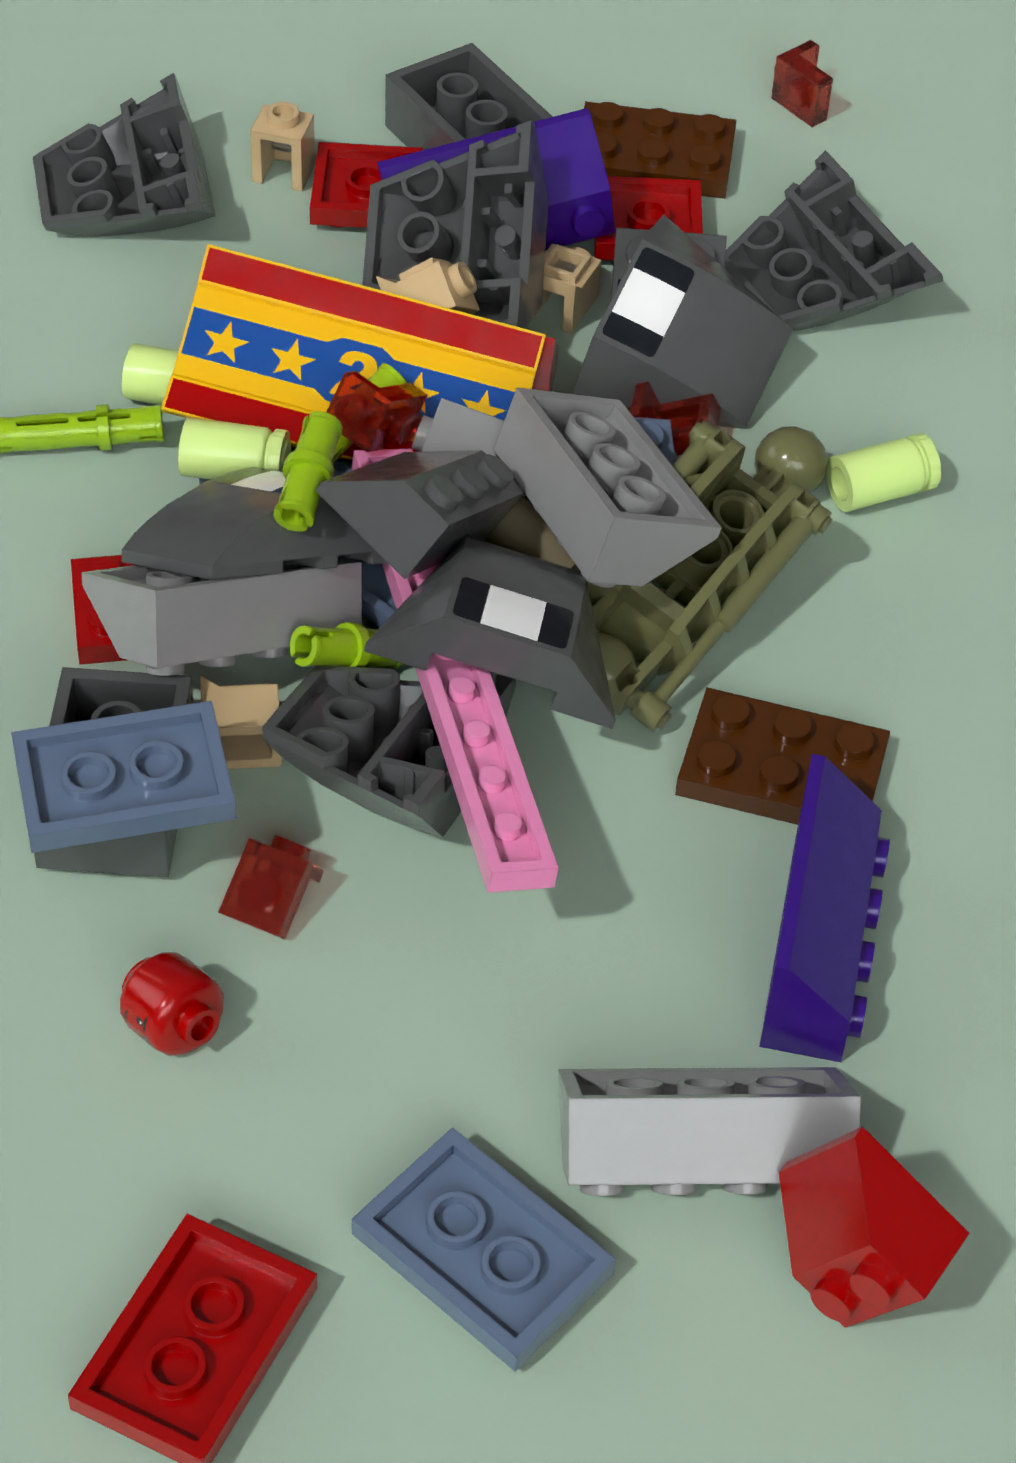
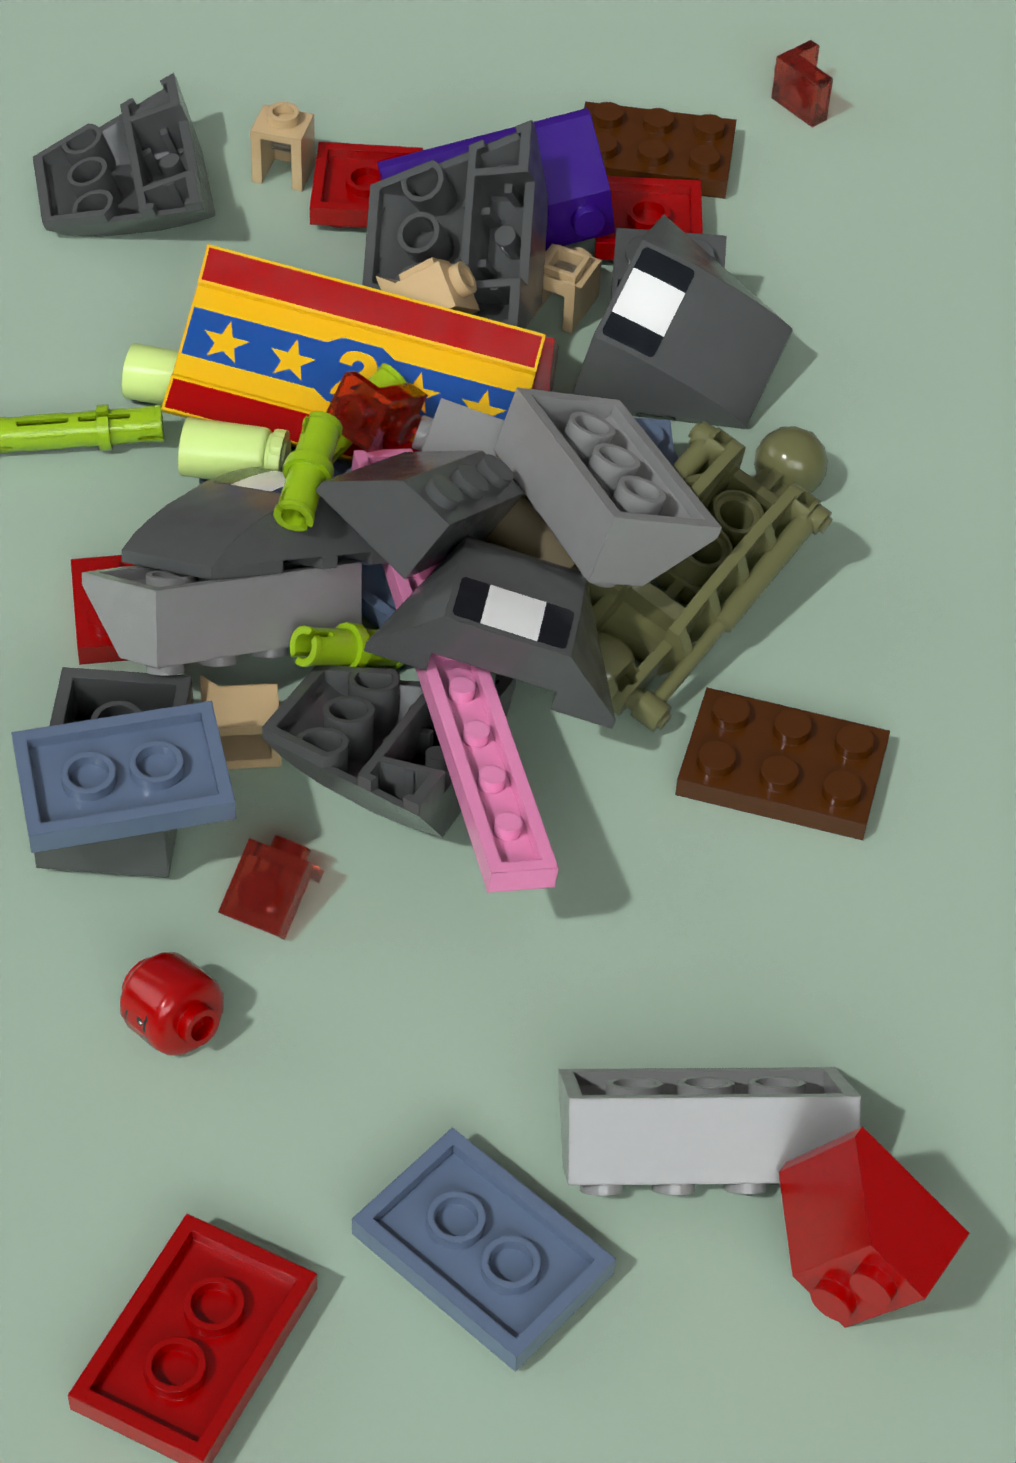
(454, 99): dark grey brick -> none
(682, 413): clear red bracket -> none
(824, 919): dark purple slope -> none
(825, 254): dark grey wedge -> none
(883, 472): yellowish green piece -> none

